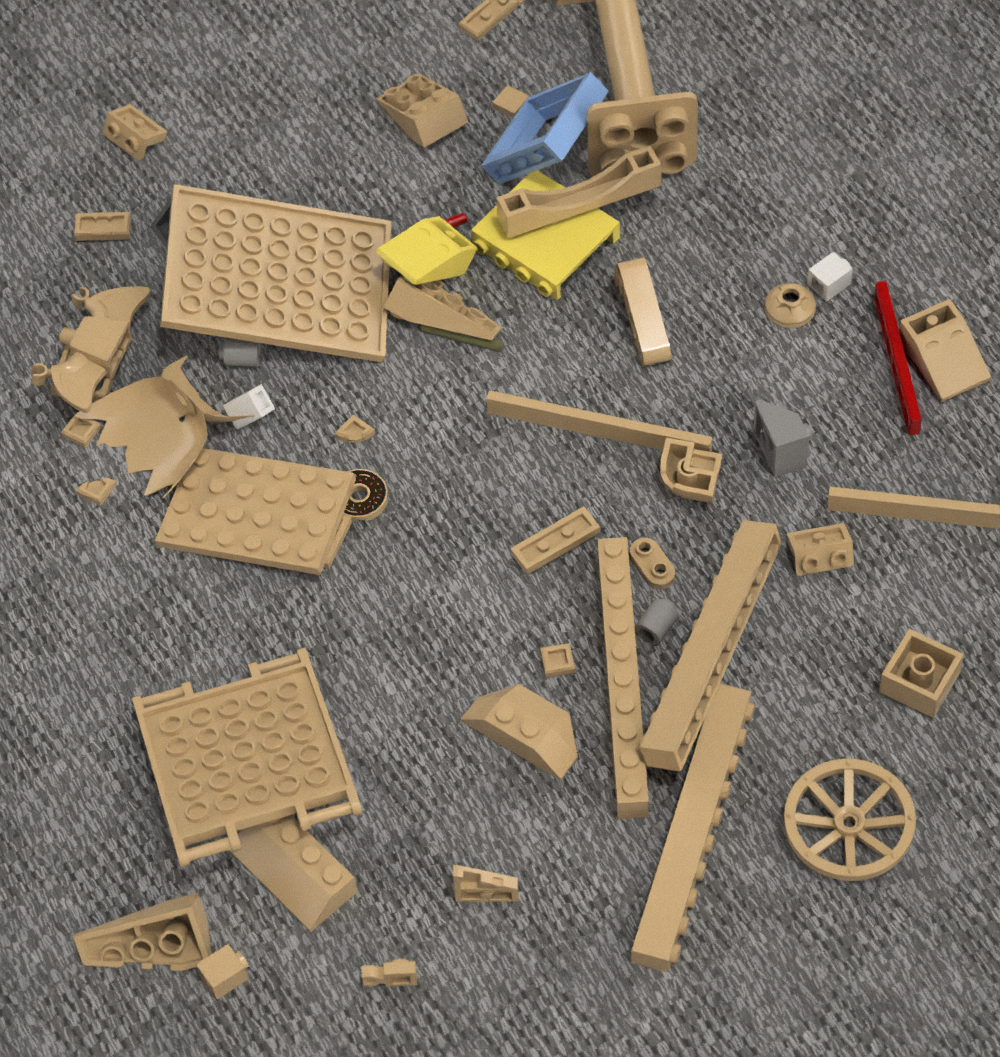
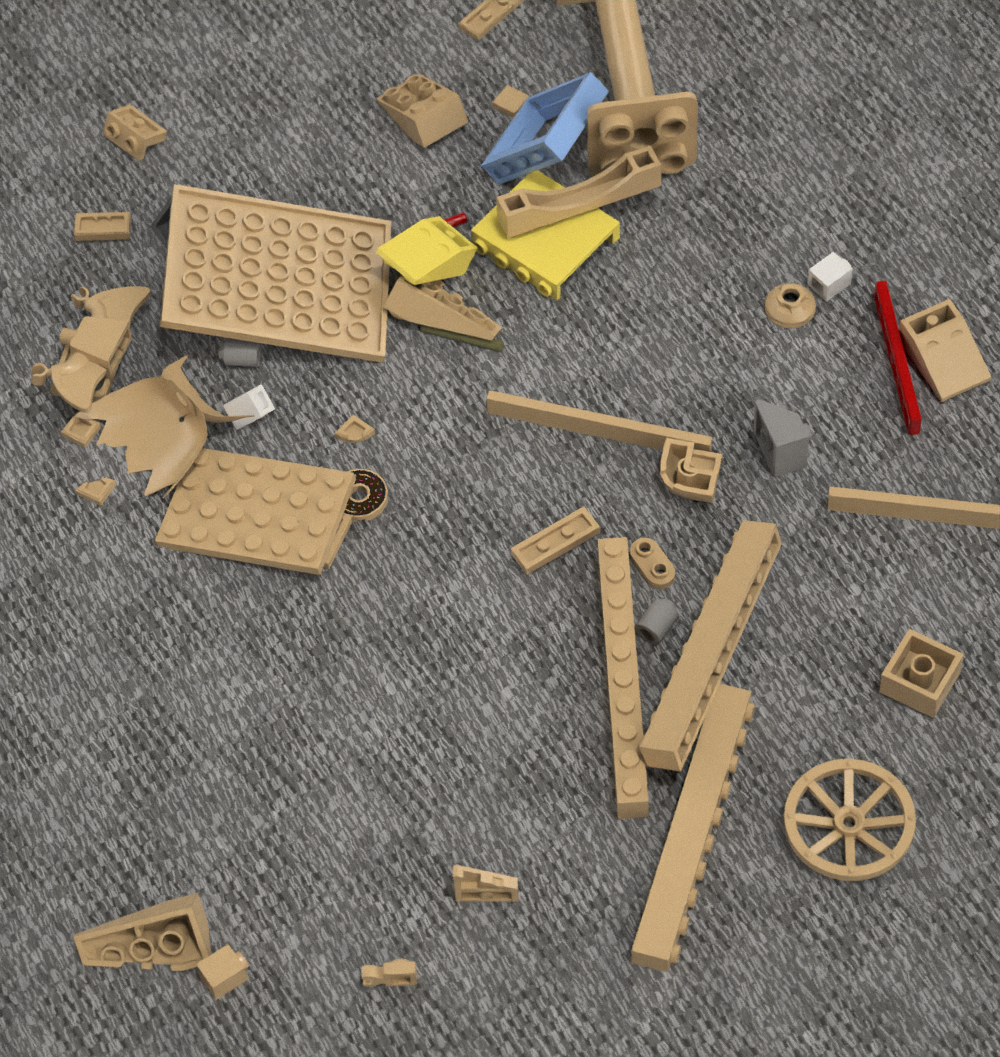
(245, 755): tan plate -> none
(296, 869): tan slope -> none
(526, 727): tan wedge -> none
(557, 660): tan tile -> none
(643, 311): tan beam -> none
(821, 549): tan bracket -> none

